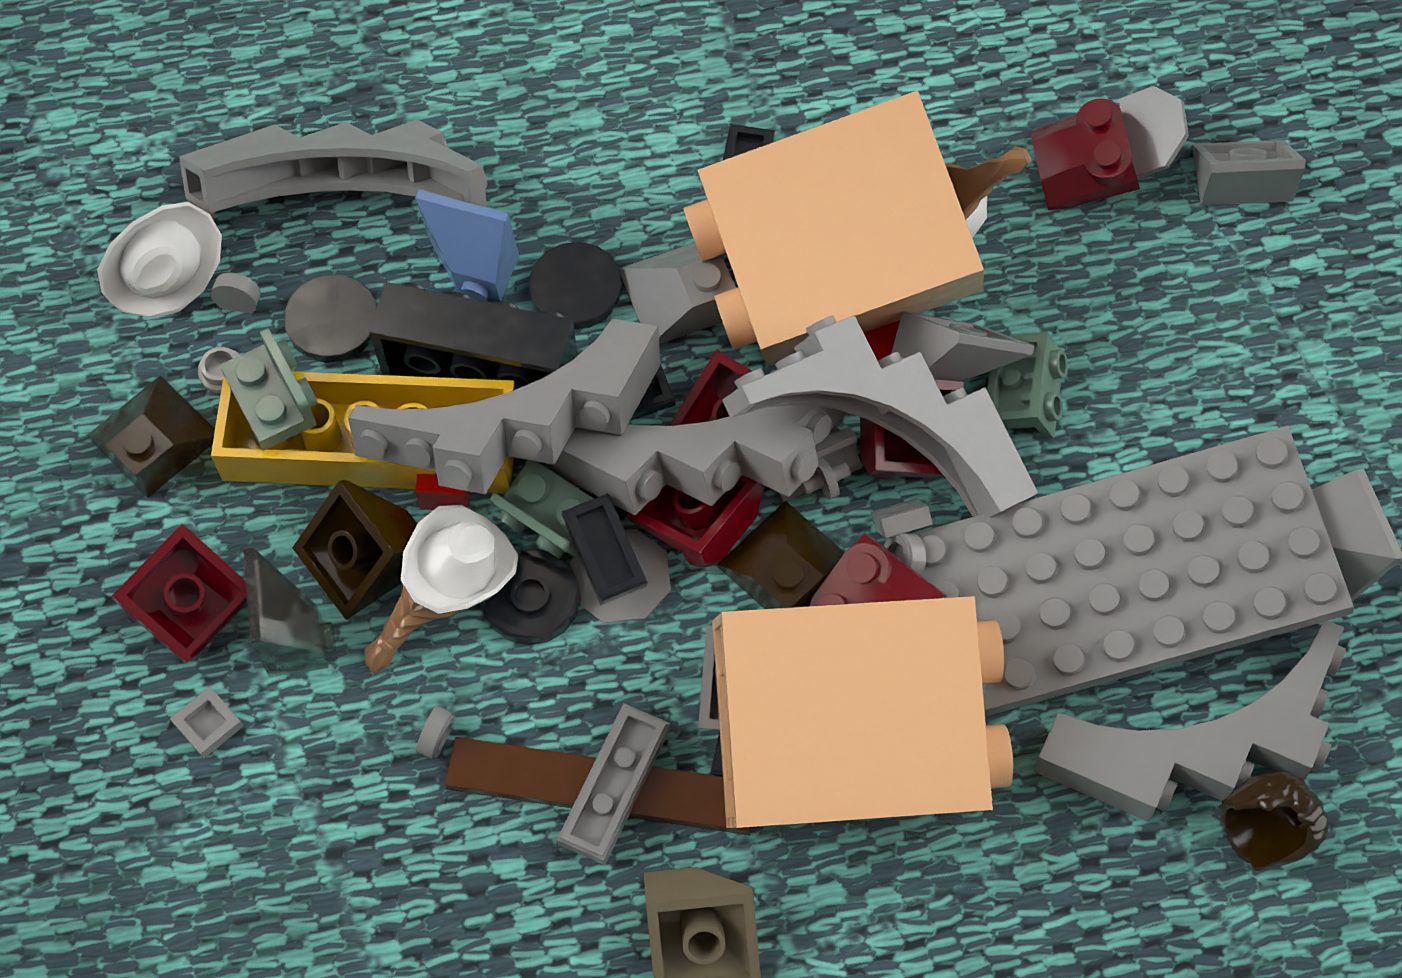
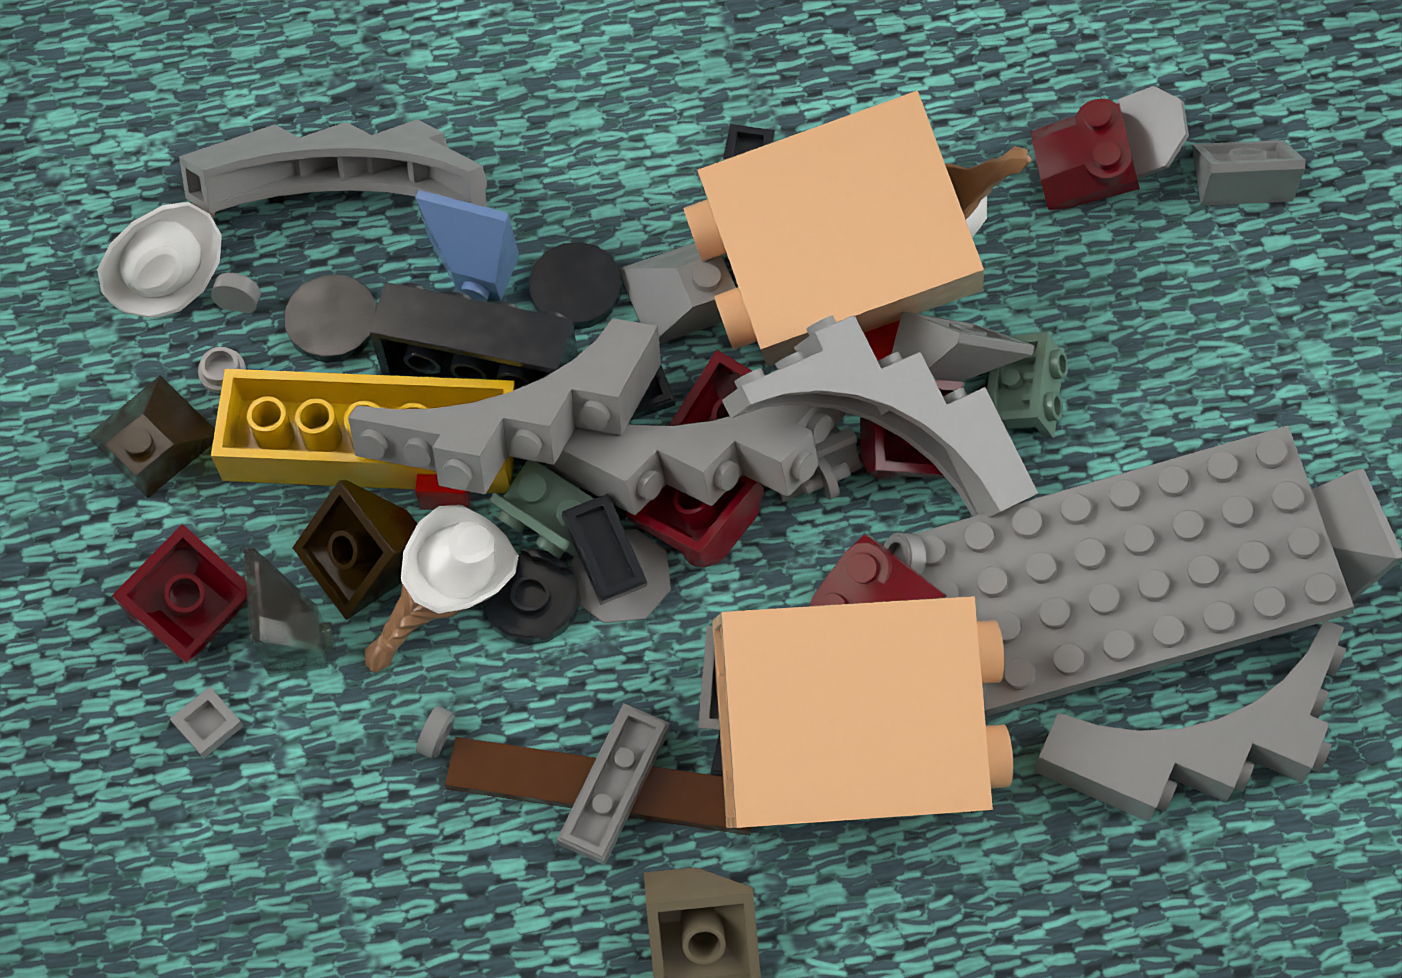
(269, 393): sand green bracket -> none
(782, 560): dark brown slope -> none
(901, 518): light grey tile -> none
(1273, 820): dark brown hair -> none

